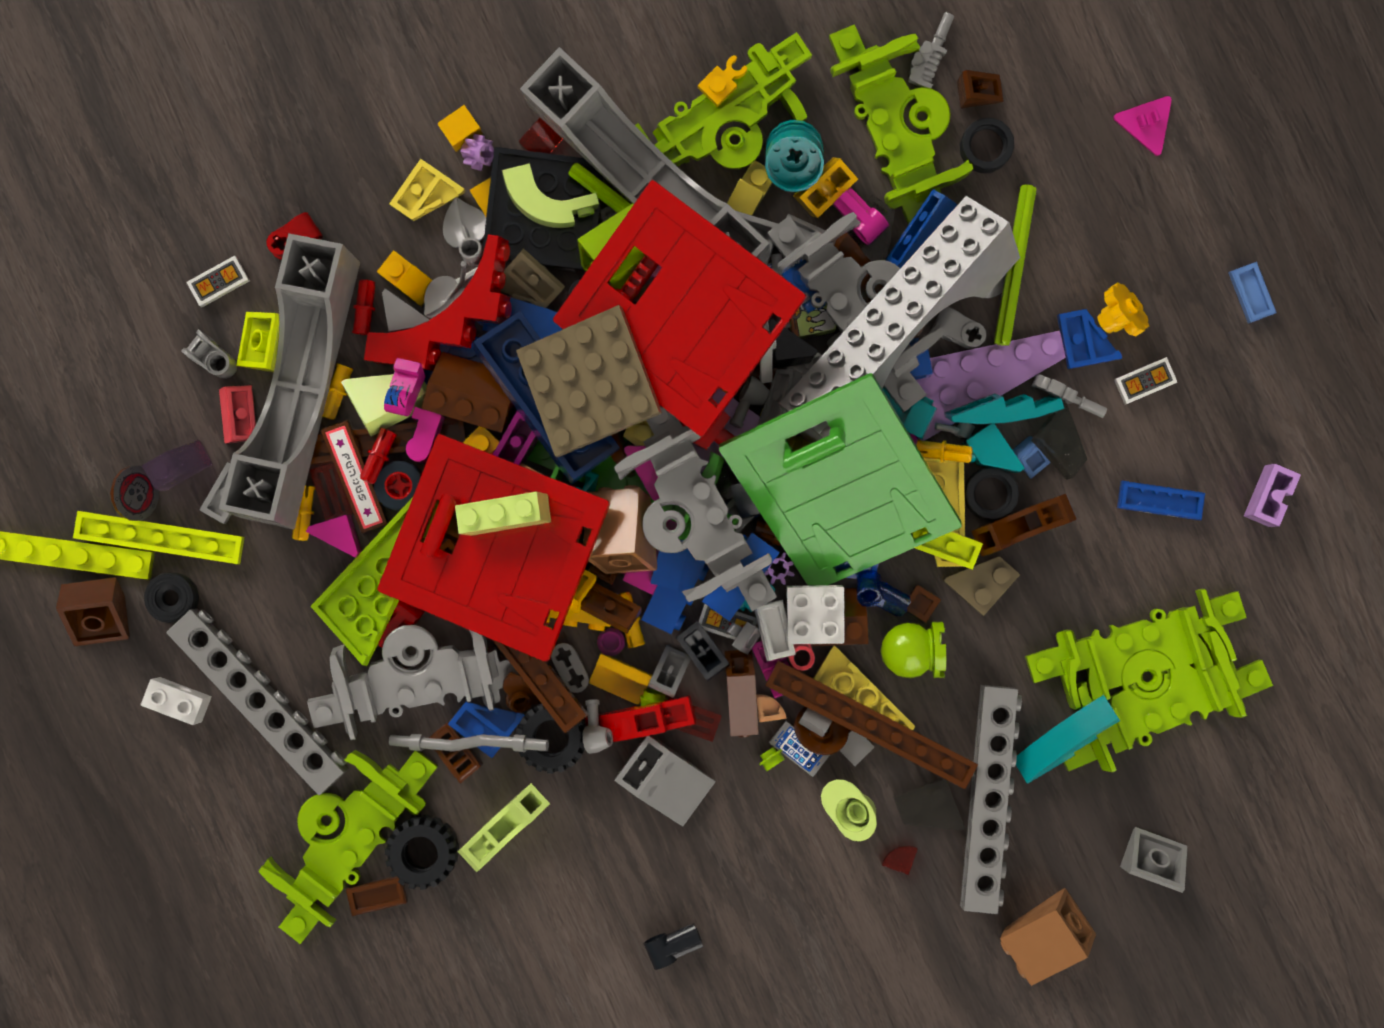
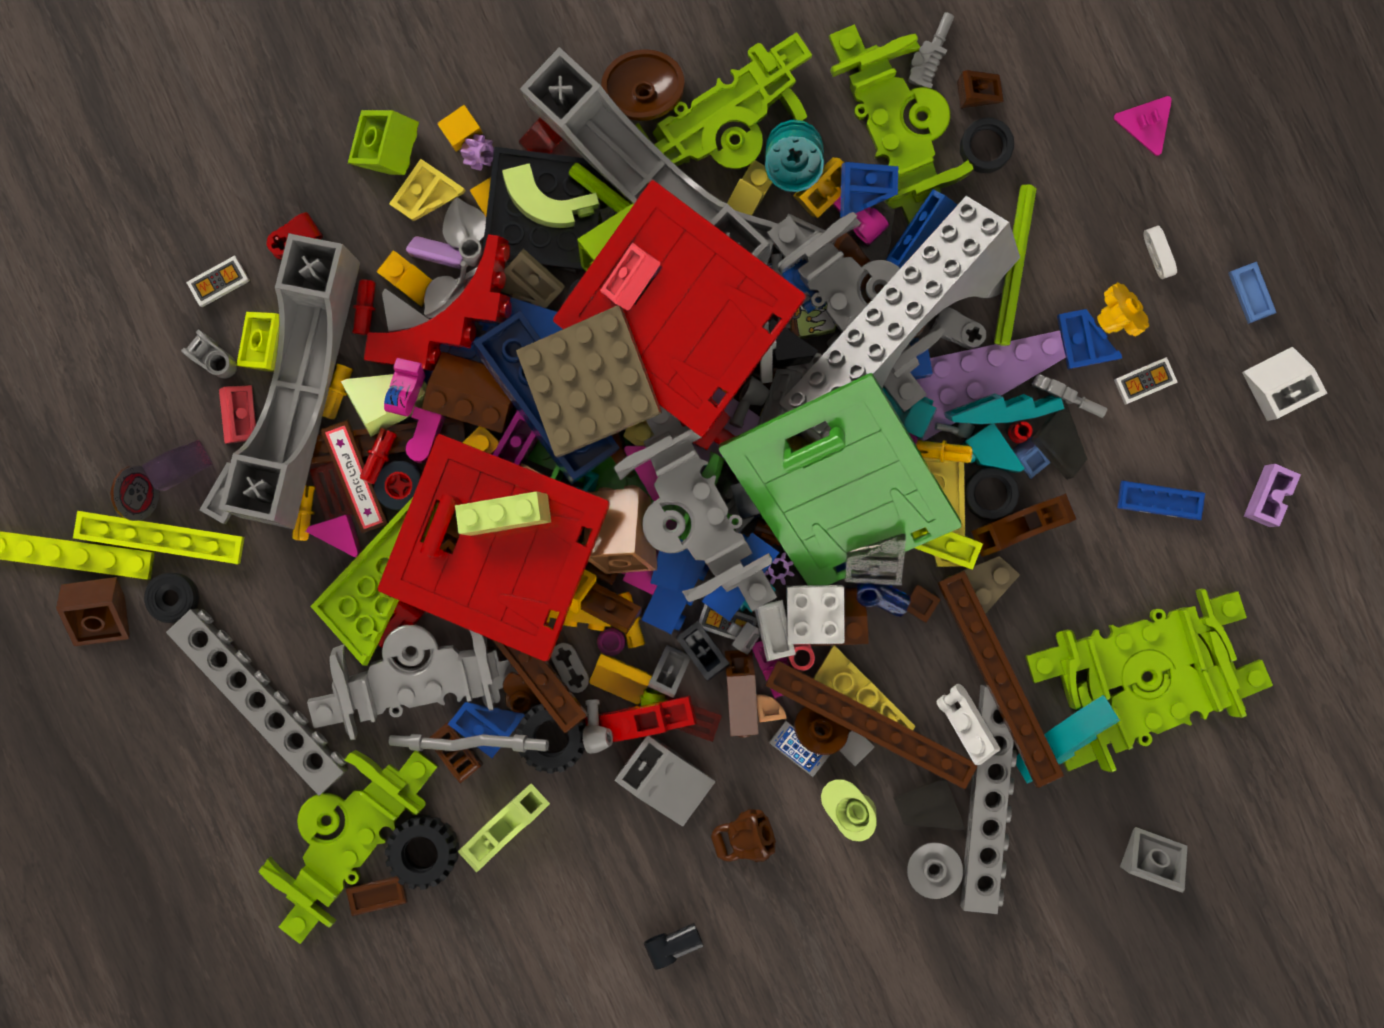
(176, 700): white brick -> none
(383, 141): none -> lime slope
(434, 252): none -> lavender slope
(630, 277): none -> coral slope
(647, 75): none -> reddish brown dish
(720, 83): yellow plate -> none
(748, 835): none -> reddish brown piece
(771, 758): lime plate -> none
(815, 722): light grey tile -> none
(866, 185): none -> blue wing
(877, 562): none -> clear smoke wing
(900, 859): clear red tile -> none
(913, 650): lime tile -> none
(938, 884): none -> light grey dish
(968, 724): none -> white plate
(1000, 679): none -> reddish brown plate
(1013, 433): none -> red pin
(1048, 938): medium nougat slope -> none
(1160, 252): none -> white beam
(1284, 383): none -> white slope

